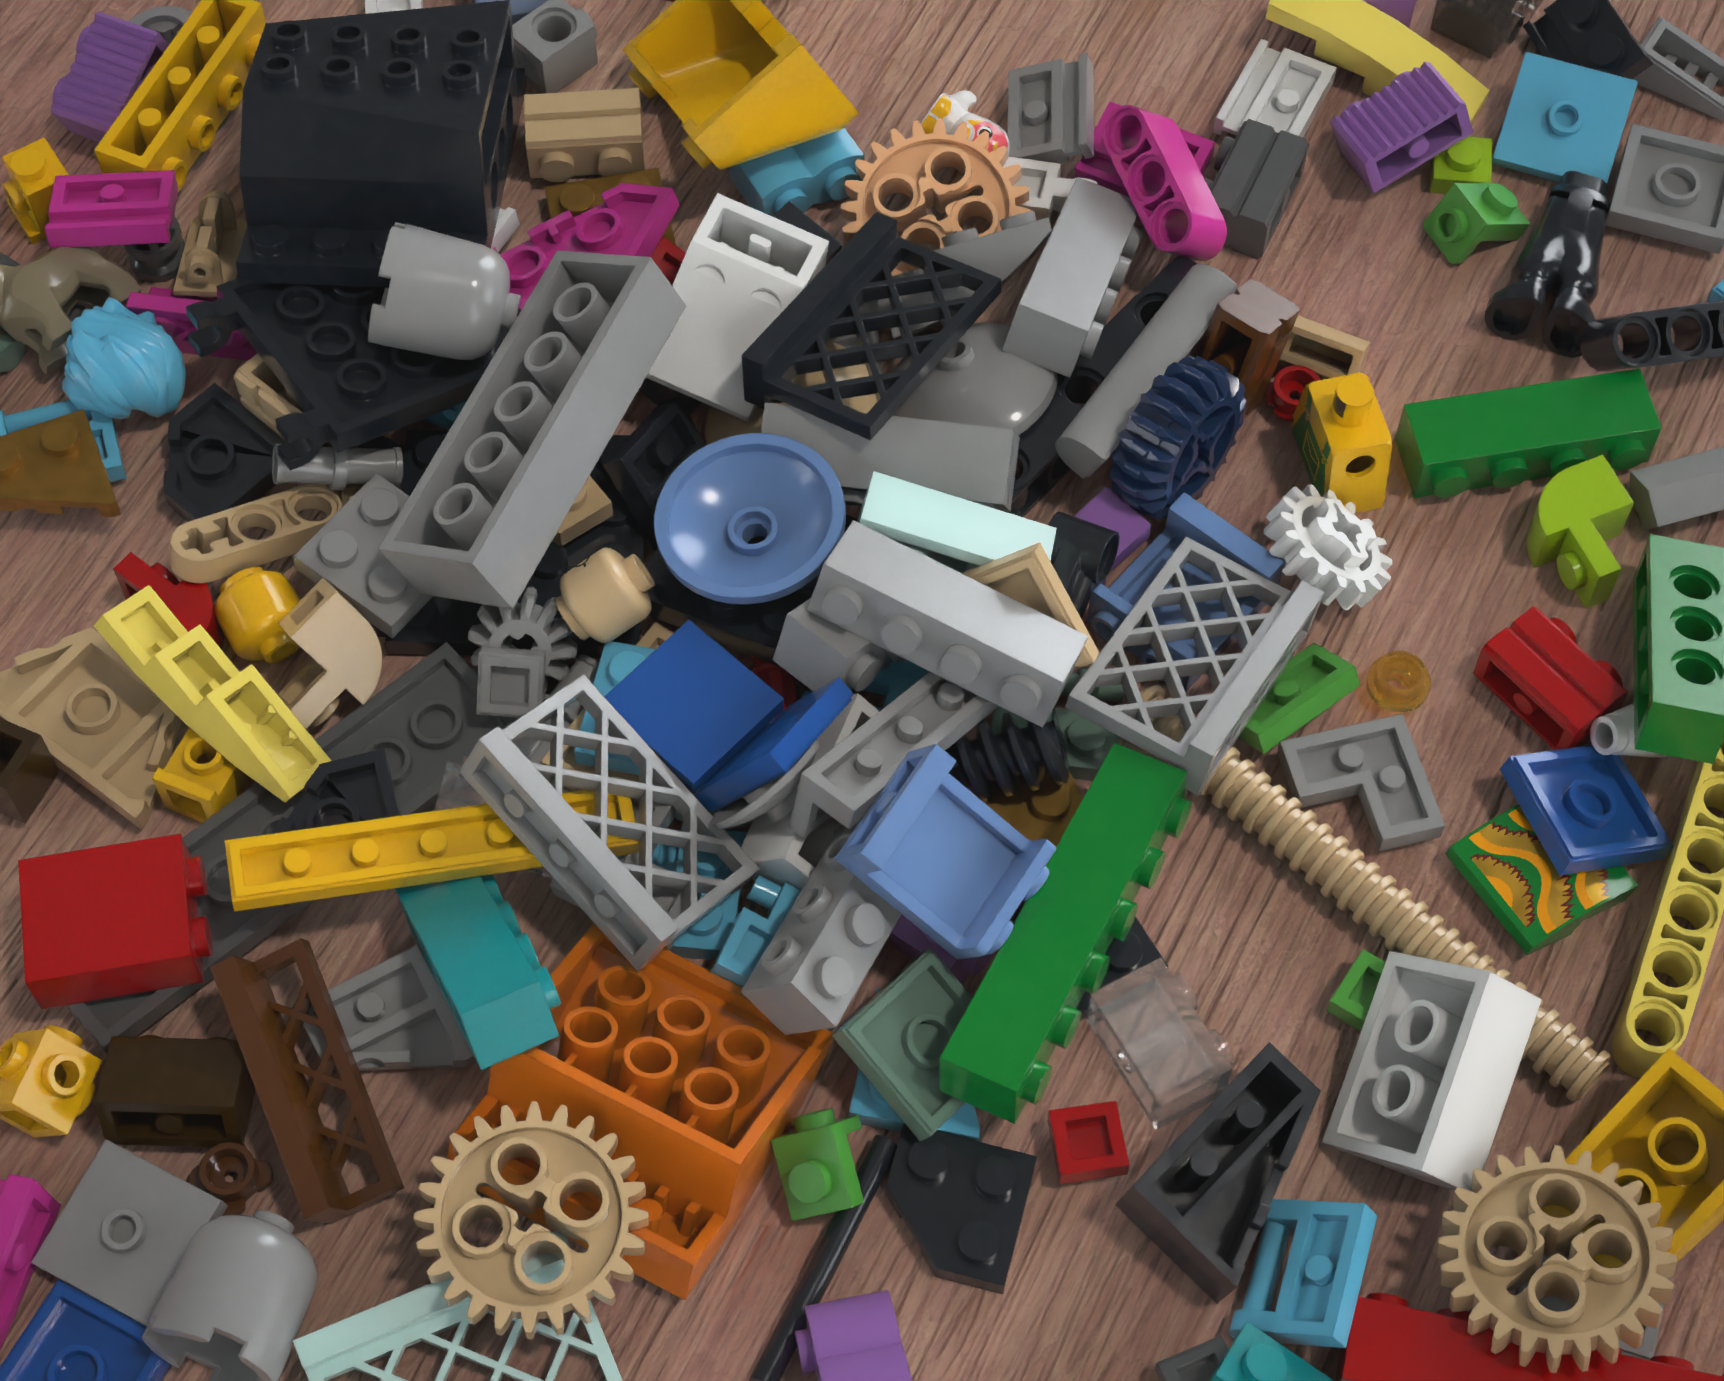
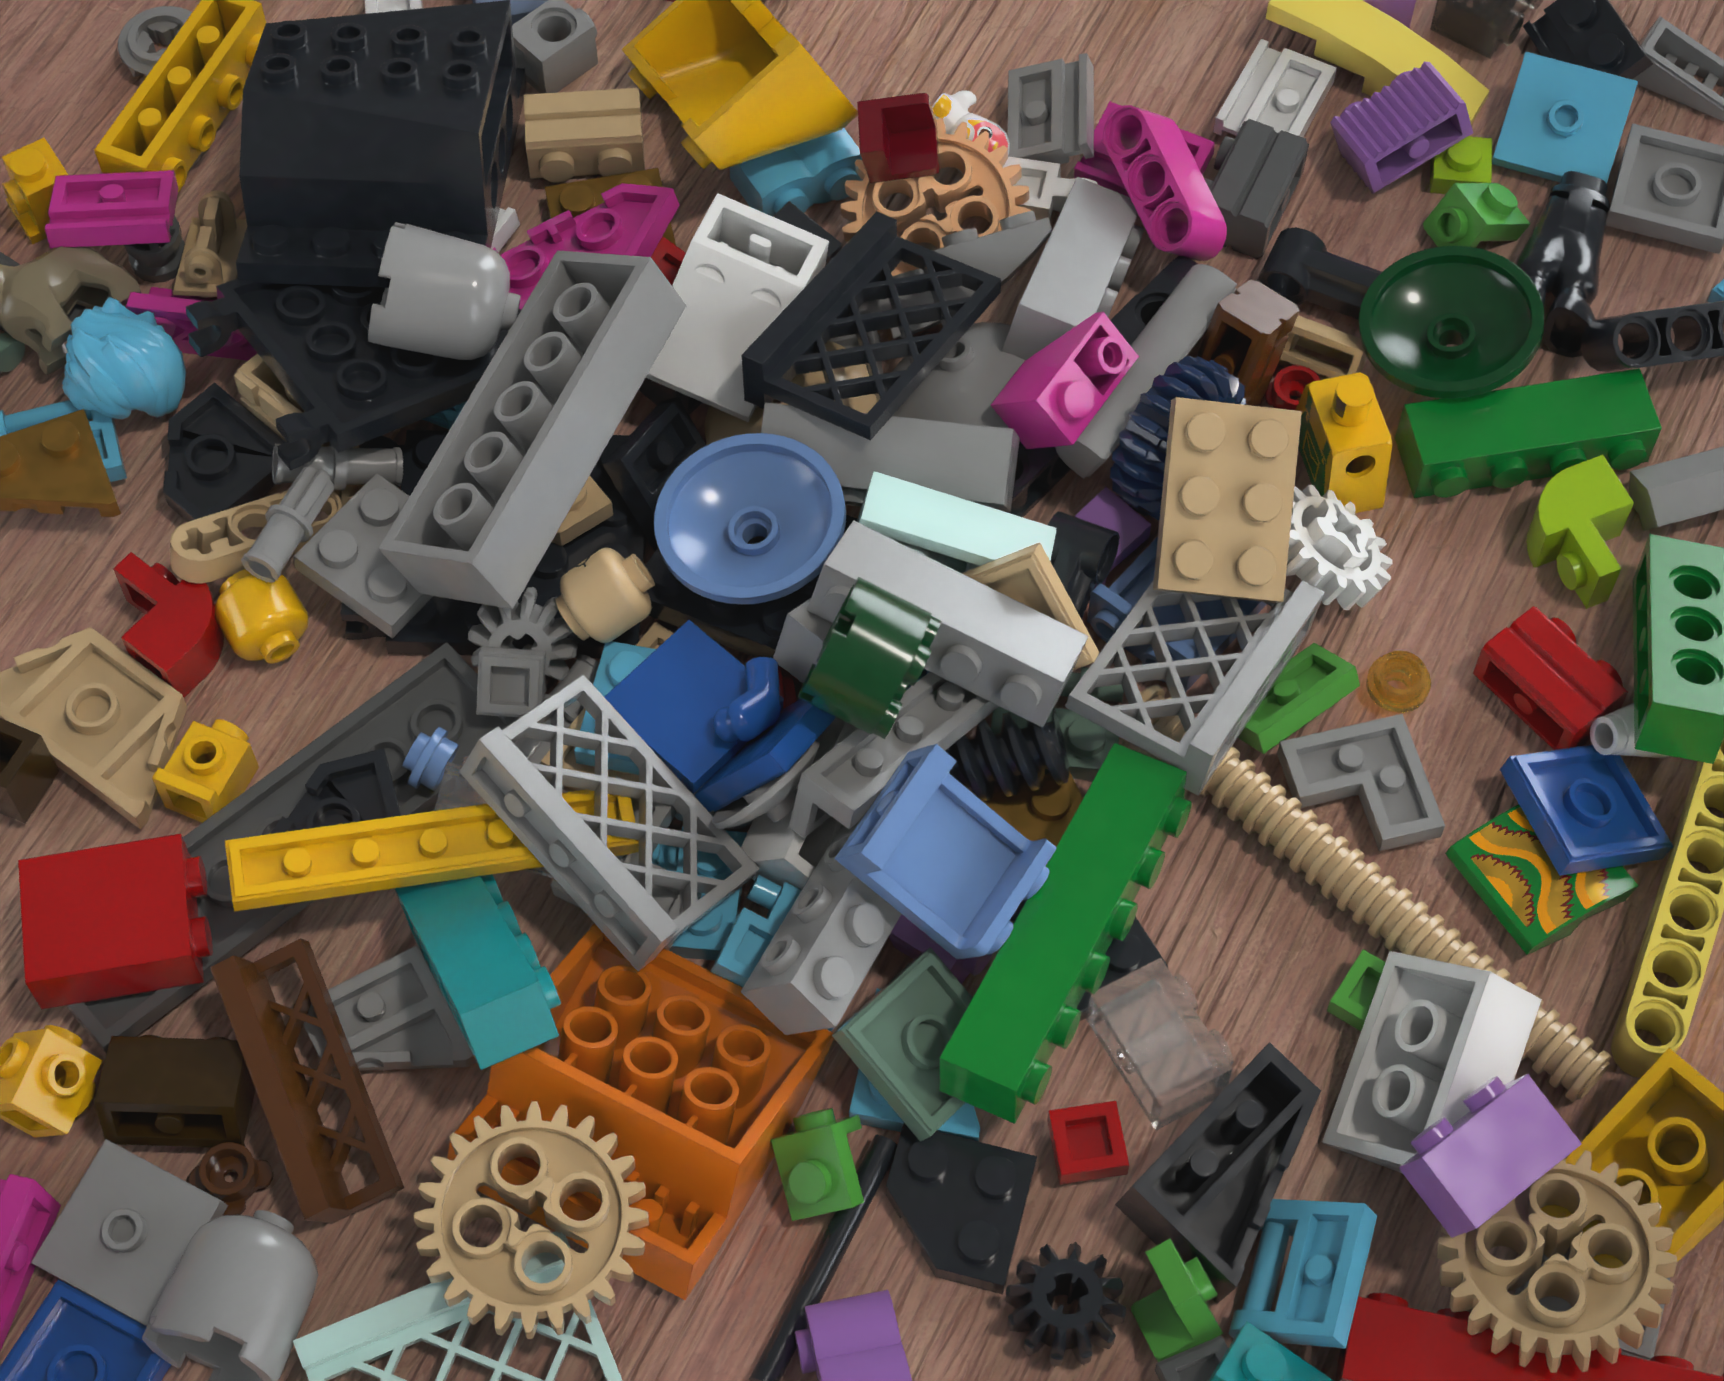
(106, 73): medium lavender brick -> none
(207, 692): light yellow slope -> none
(288, 524): none -> light grey axle
(342, 654): tan brick -> none
(429, 758): none -> medium blue plate
(756, 708): none -> blue arm
(870, 658): none -> dark green brick
(898, 137): none -> dark red panel
(1065, 384): none -> dark pink slope
(1078, 1281): none -> black gear
(1179, 1311): none -> bright green bracket
(1227, 500): none -> tan plate
(1305, 271): none -> black piece
(1455, 299): none -> dark green dish
(1488, 1154): none -> medium lavender brick

